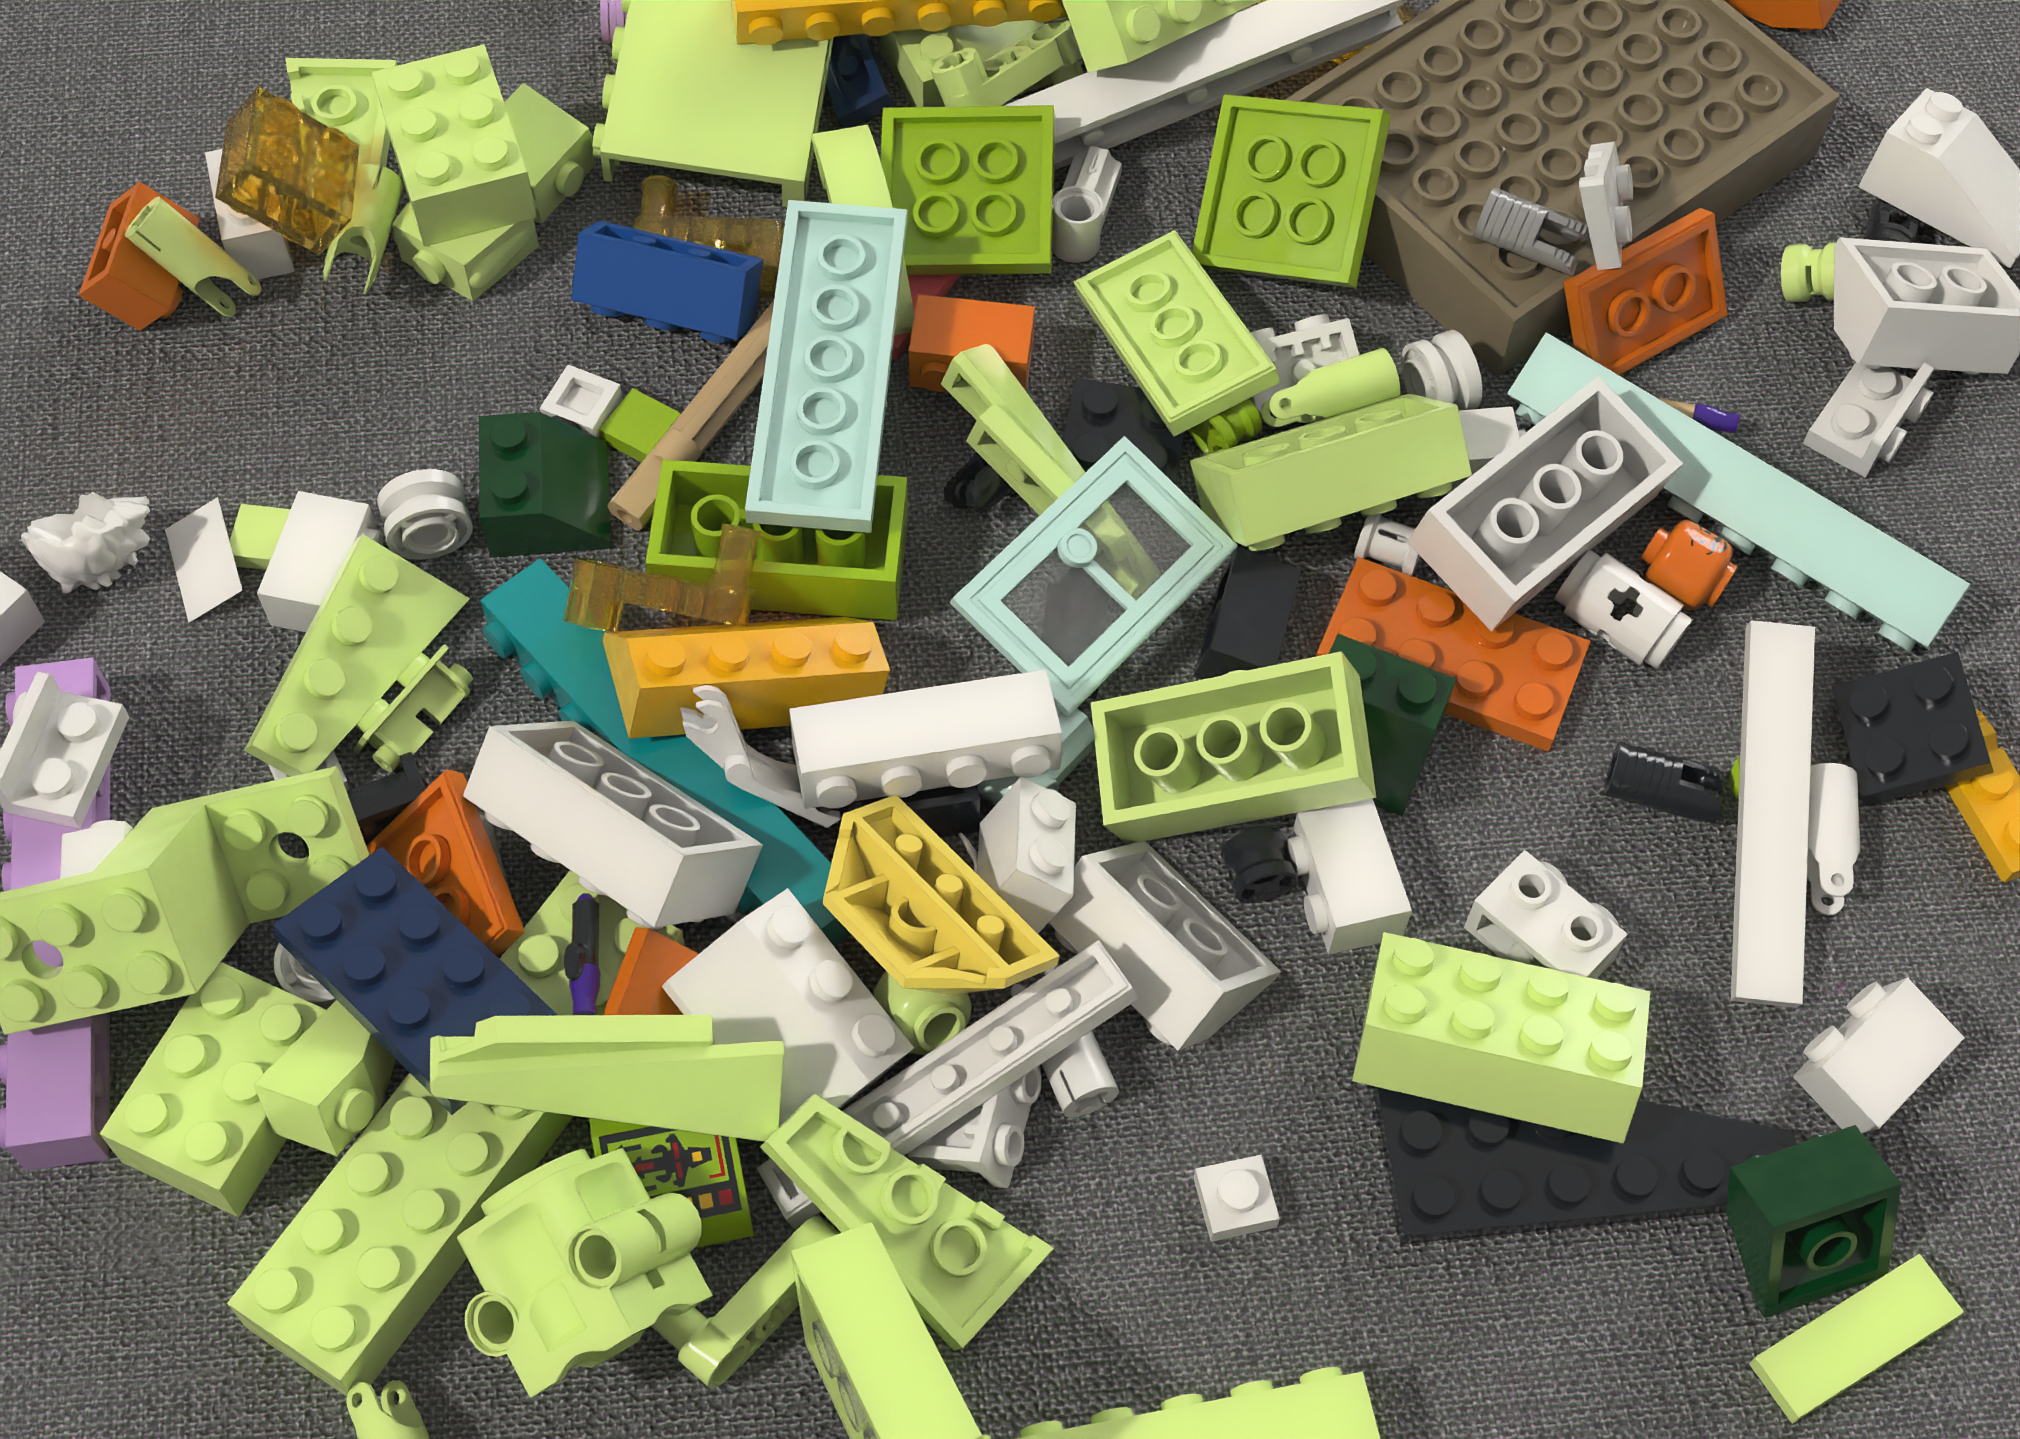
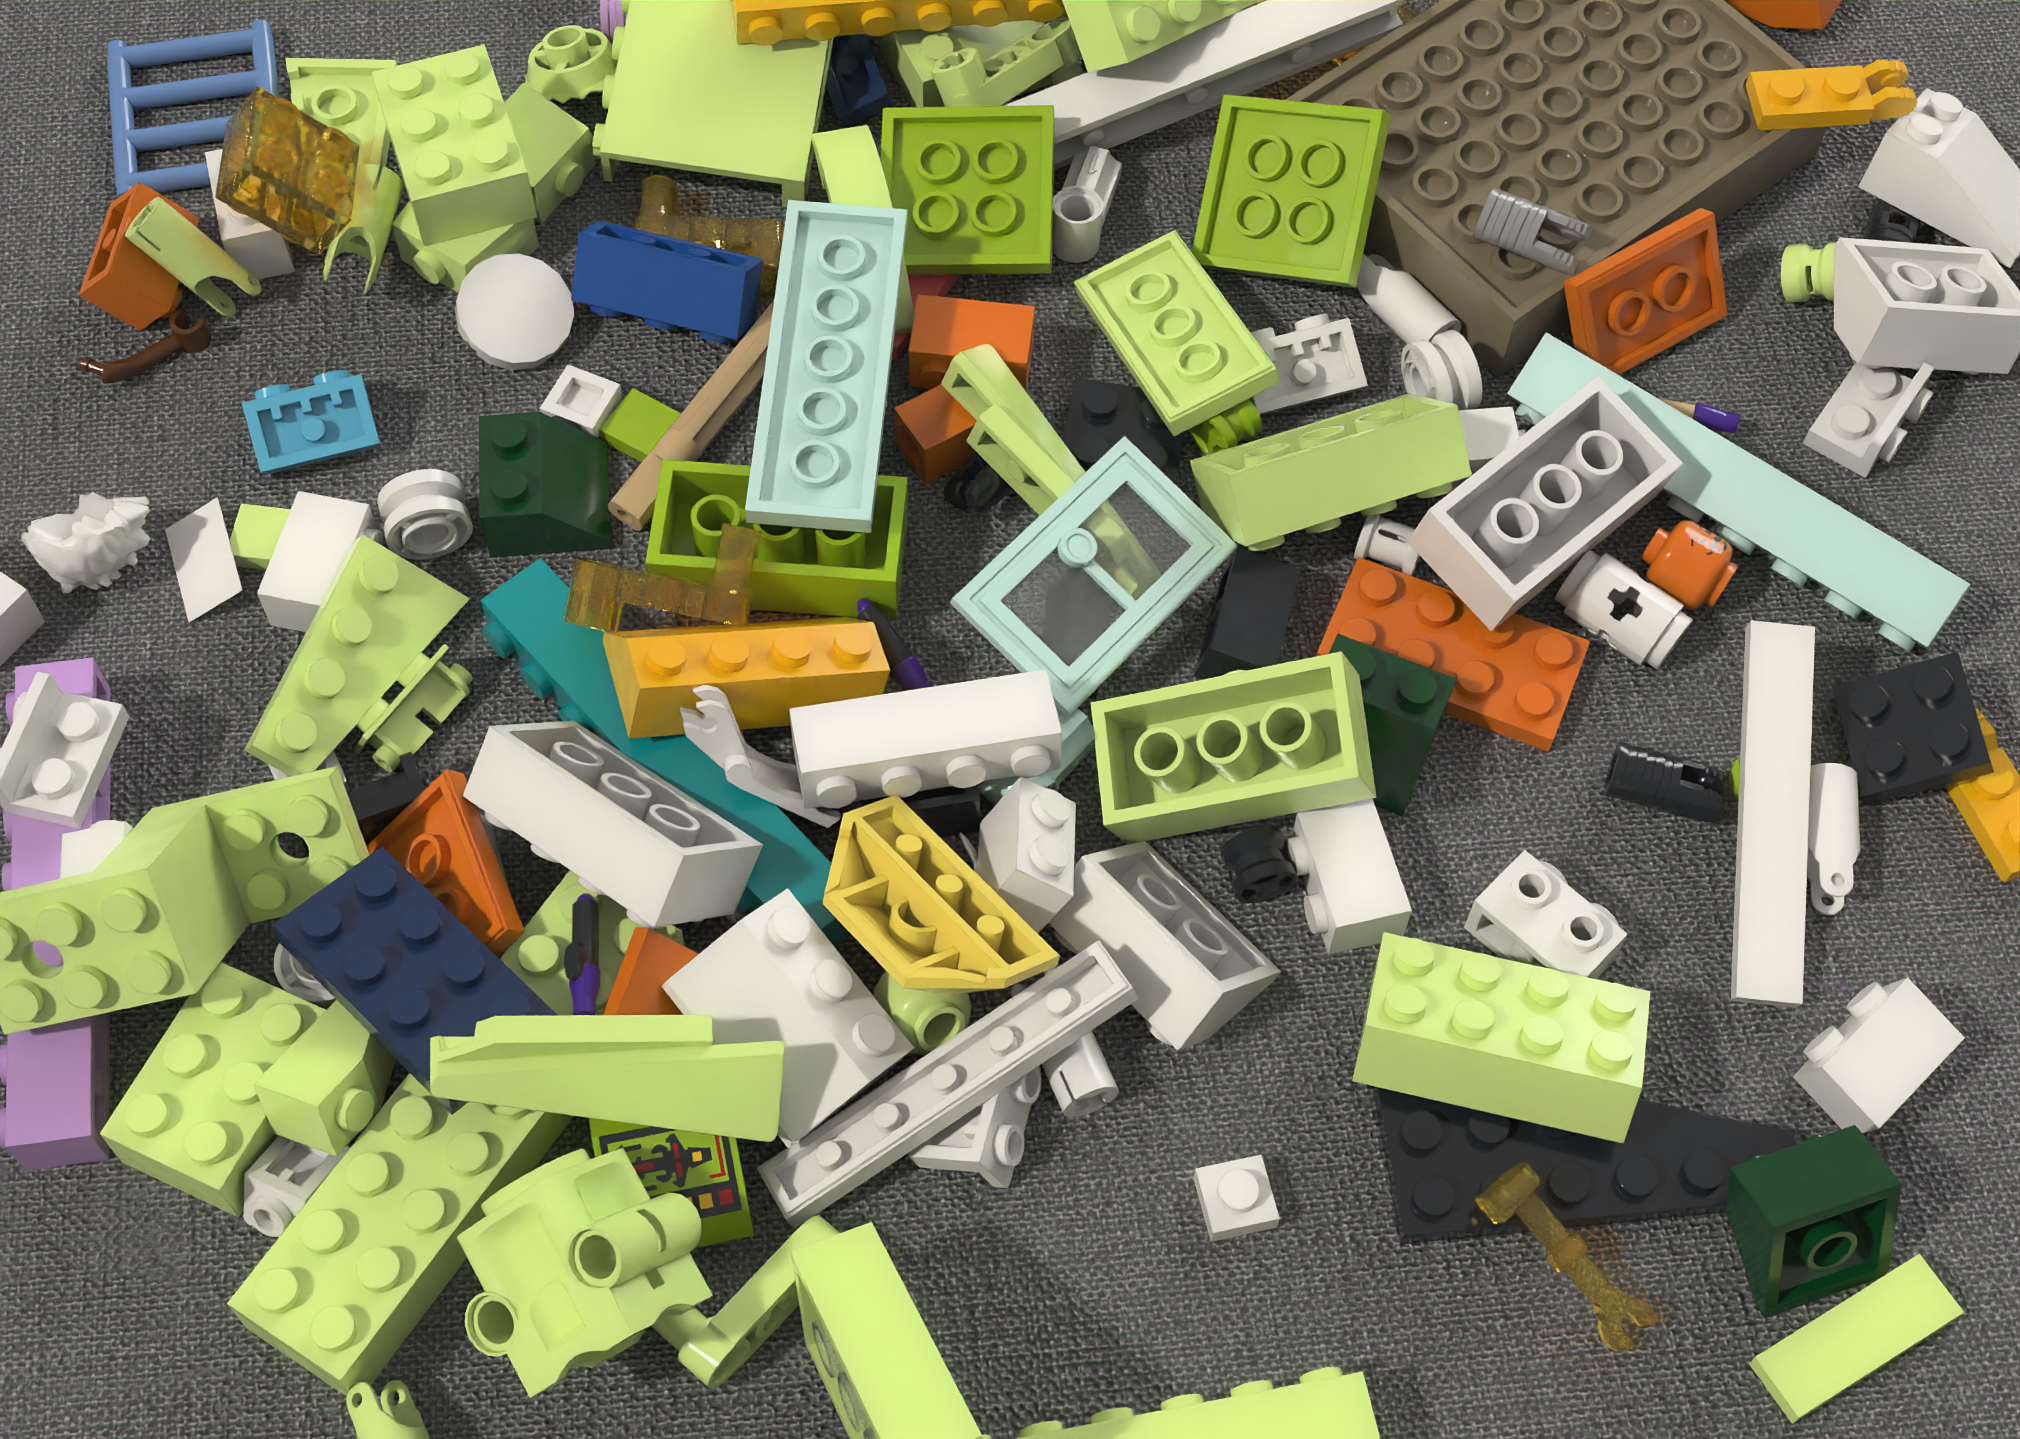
(126, 99): none -> medium blue bar
(182, 338): none -> reddish brown piece
(283, 1183): none -> white bracket
(310, 422): none -> medium azure bracket
(514, 311): none -> white tile
(570, 63): none -> yellowish green piece
(902, 663): none -> piece
(934, 433): none -> orange brick
(946, 1248): yellowish green wing -> none
(1335, 390): yellowish green piece -> none
(1402, 301): none -> white piece
(1517, 1194): none -> clear yellow piece
(1602, 196): white wing -> none
(1830, 95): none -> yellow hinge

